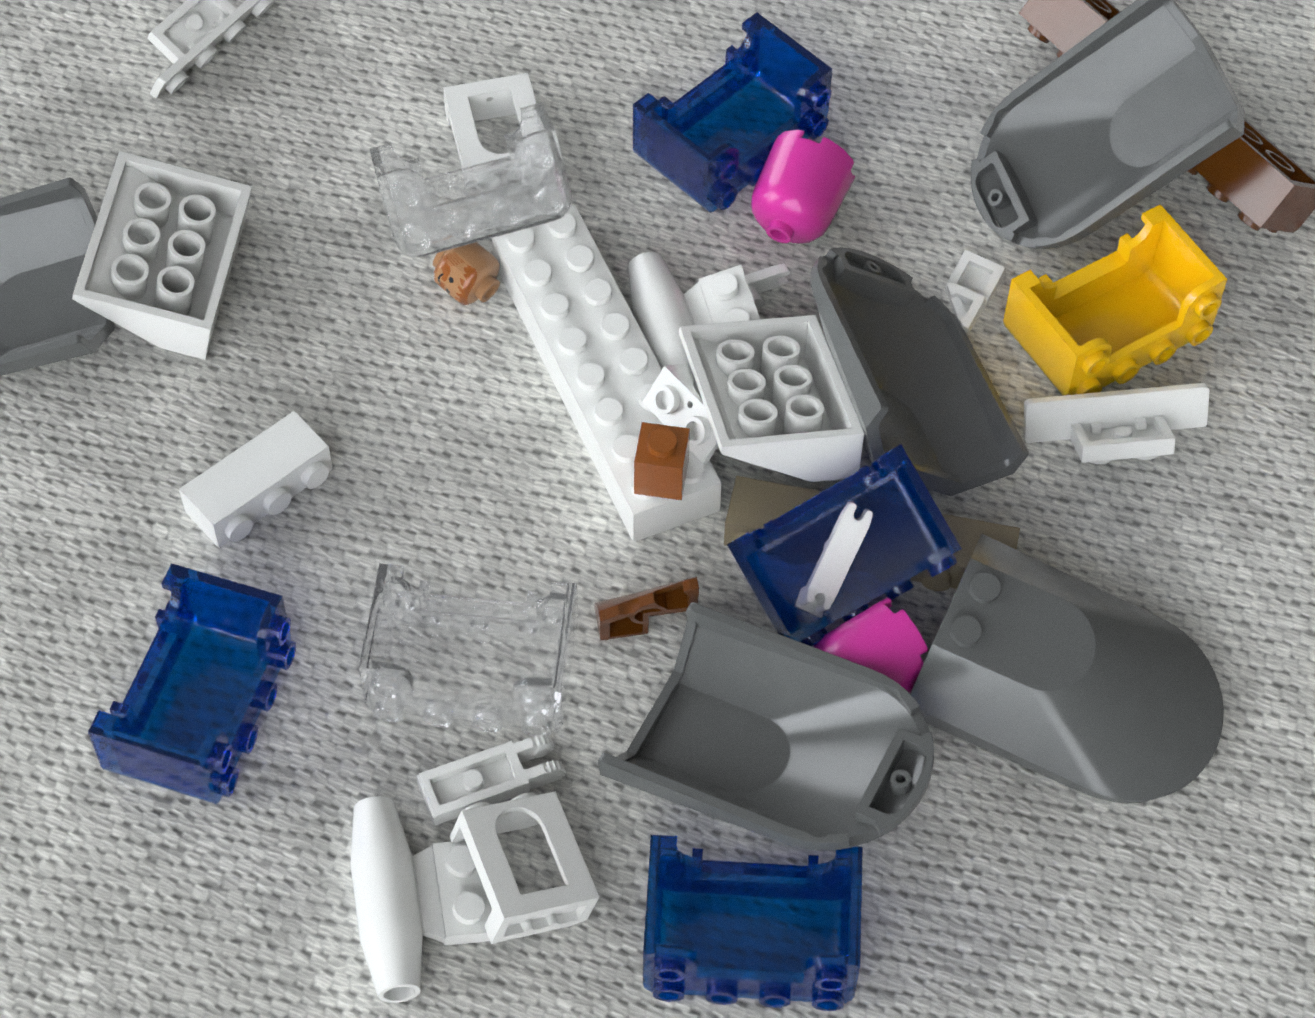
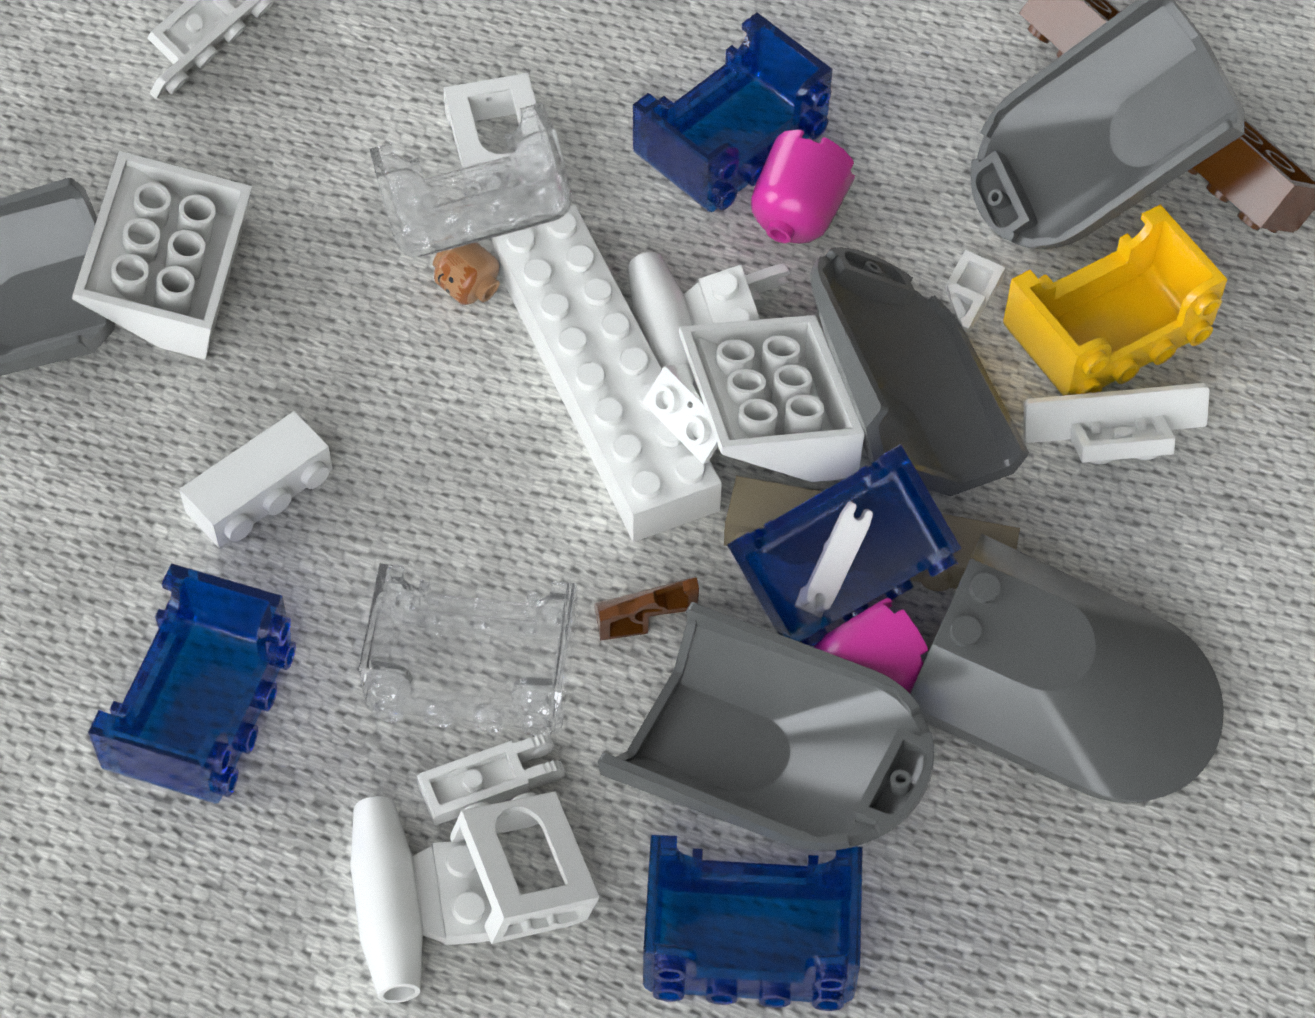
(661, 461): dark orange brick -> none

